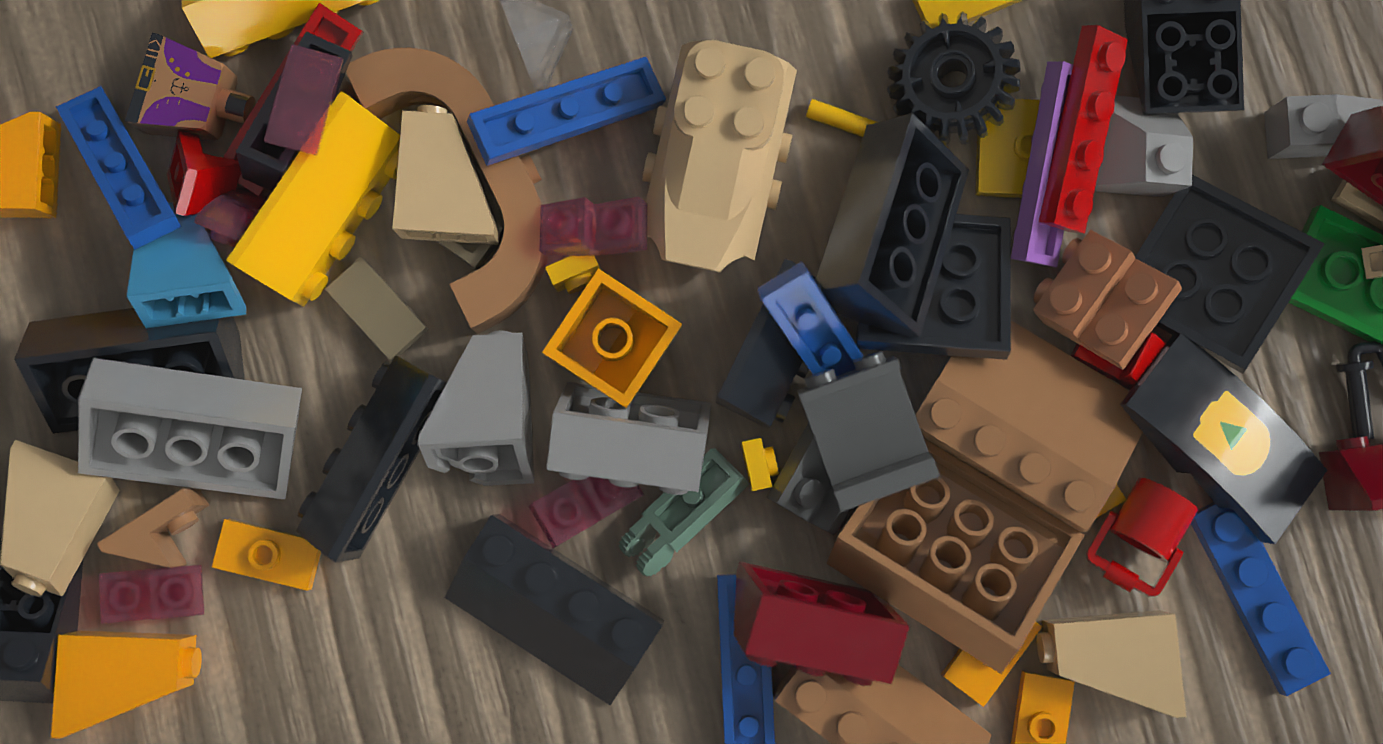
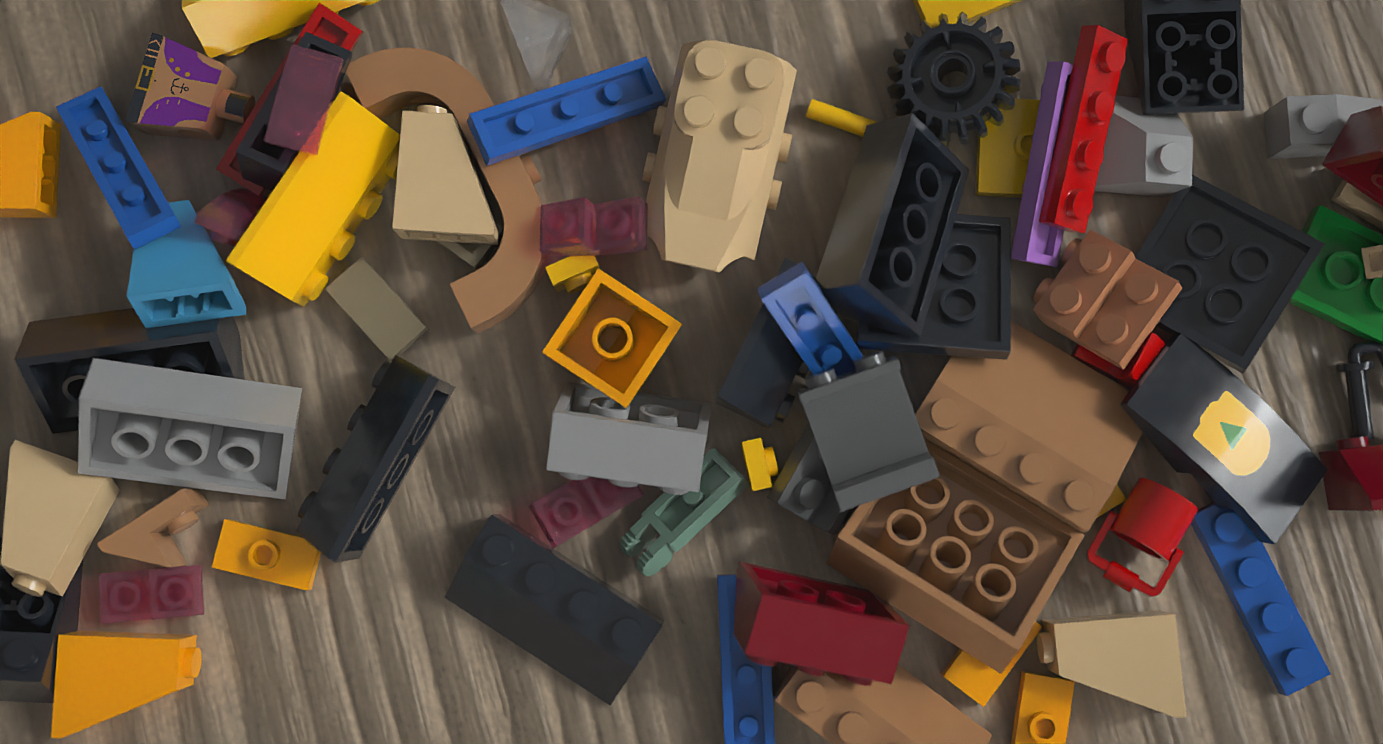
(196, 176): red slope -> none
(484, 414): light grey slope -> none

